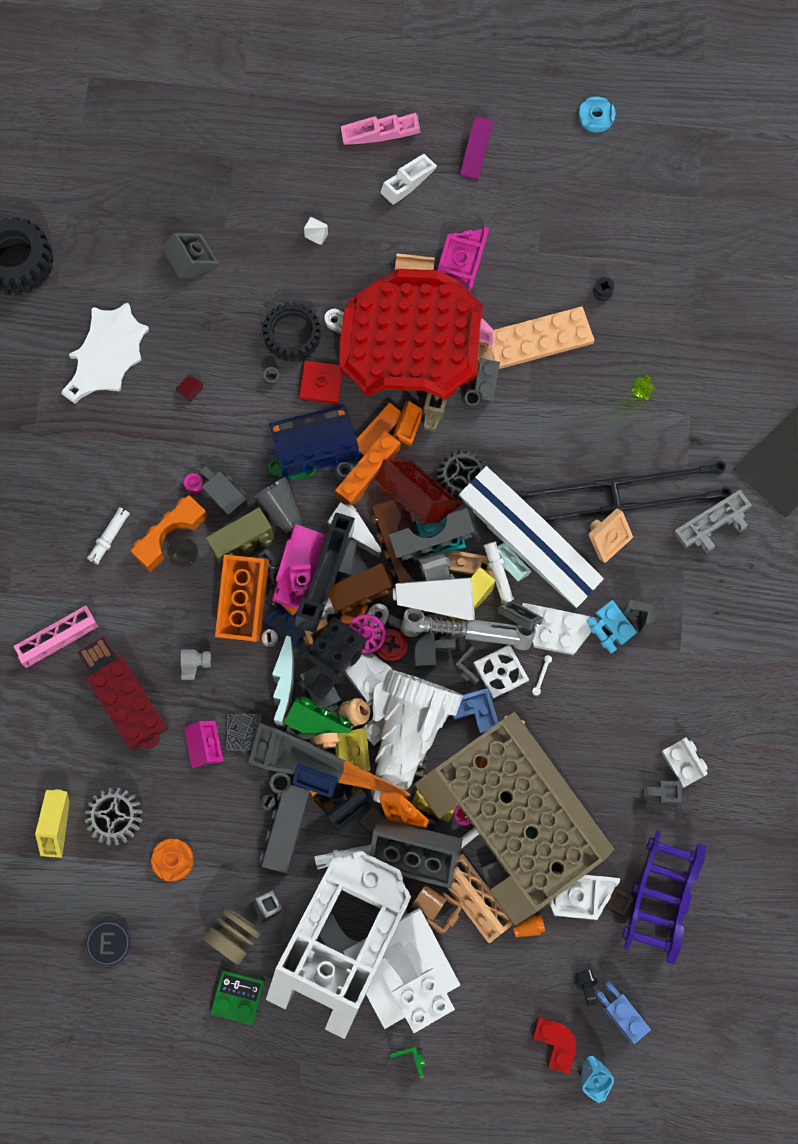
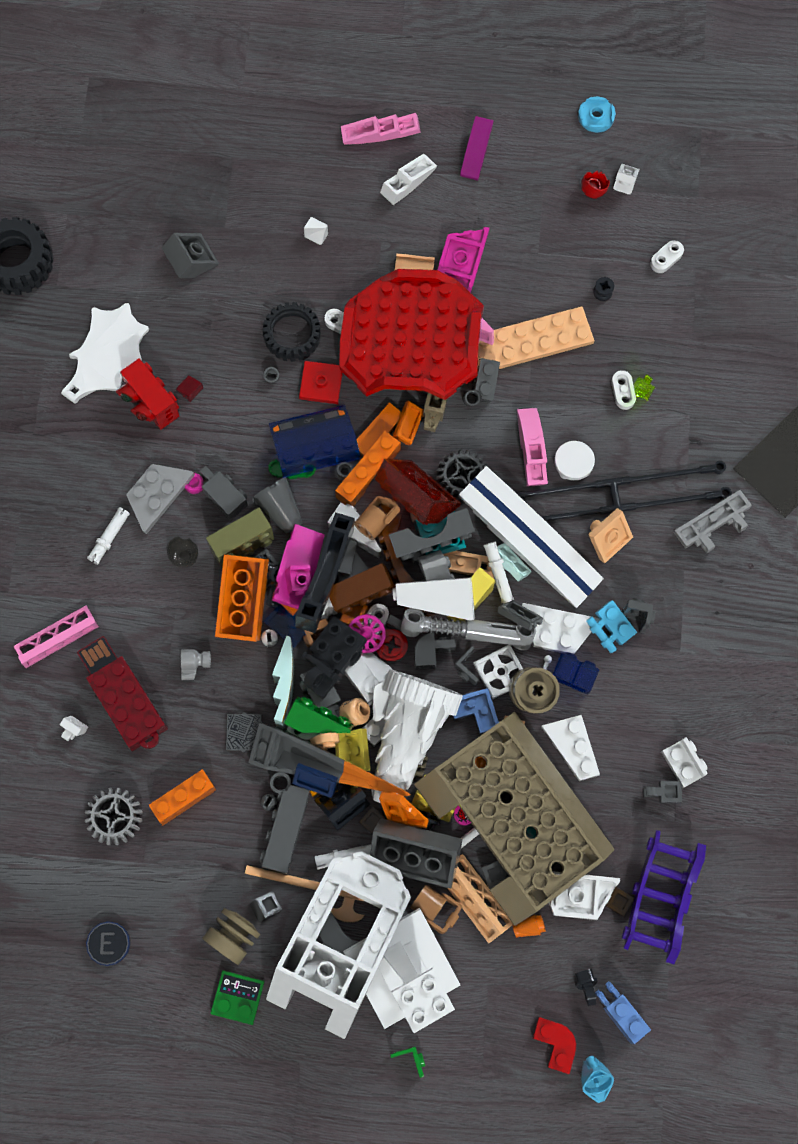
(52, 823): light yellow slope -> none
(73, 728): none -> white tile
(150, 393): none -> red piece
(156, 492): none -> light grey wing
(172, 860): orange tile -> none
(182, 797): none -> orange brick
(186, 515): orange arch -> none
(203, 743): dark pink panel -> none
(344, 913): none -> light nougat piece
(373, 520): none -> medium nougat piece
(522, 687): none -> dark tan wheel
(533, 446): none -> bright pink slope
(574, 460): none -> white tile
(574, 745): none -> white wing
(575, 673): none -> clear blue brick
(594, 184): none -> red hair
(623, 391): none -> white plate
(625, 179): none -> white slope
(668, 255): none -> white plate

